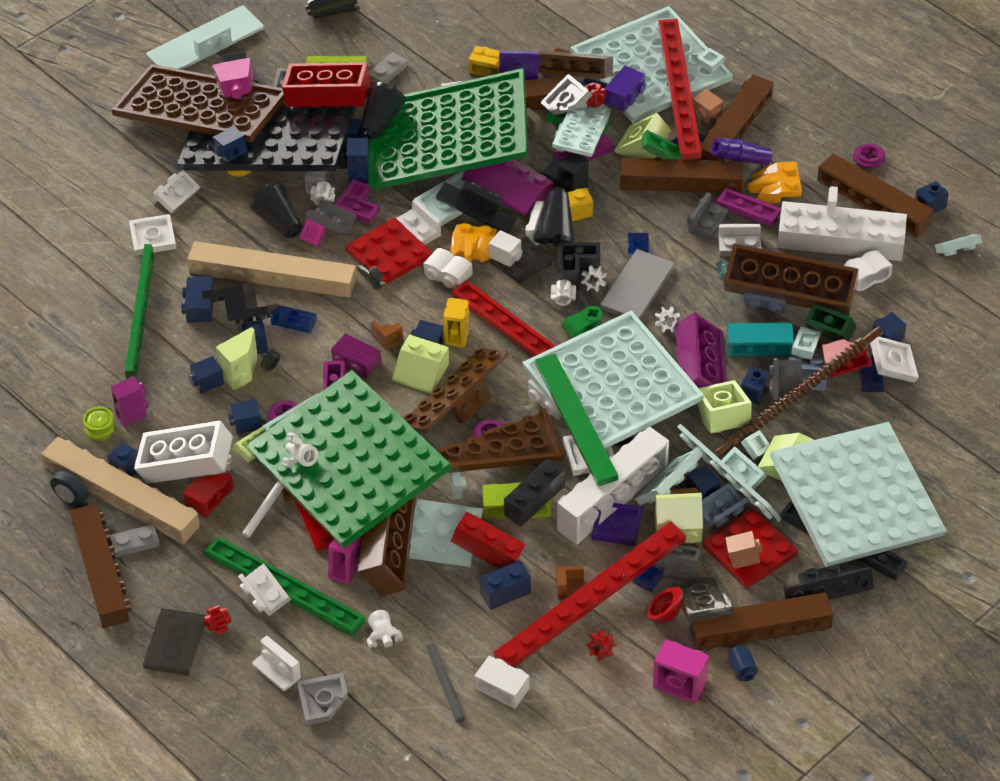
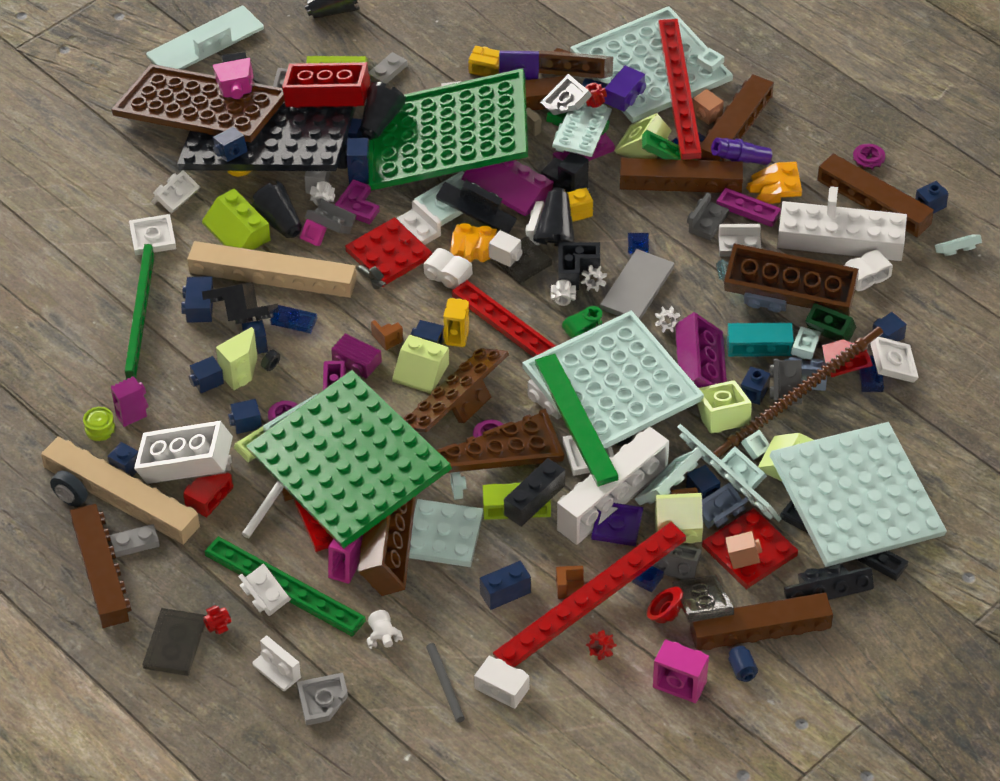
(236, 222): none -> lime slope
(300, 452): white piece -> none
(487, 541): red brick -> none

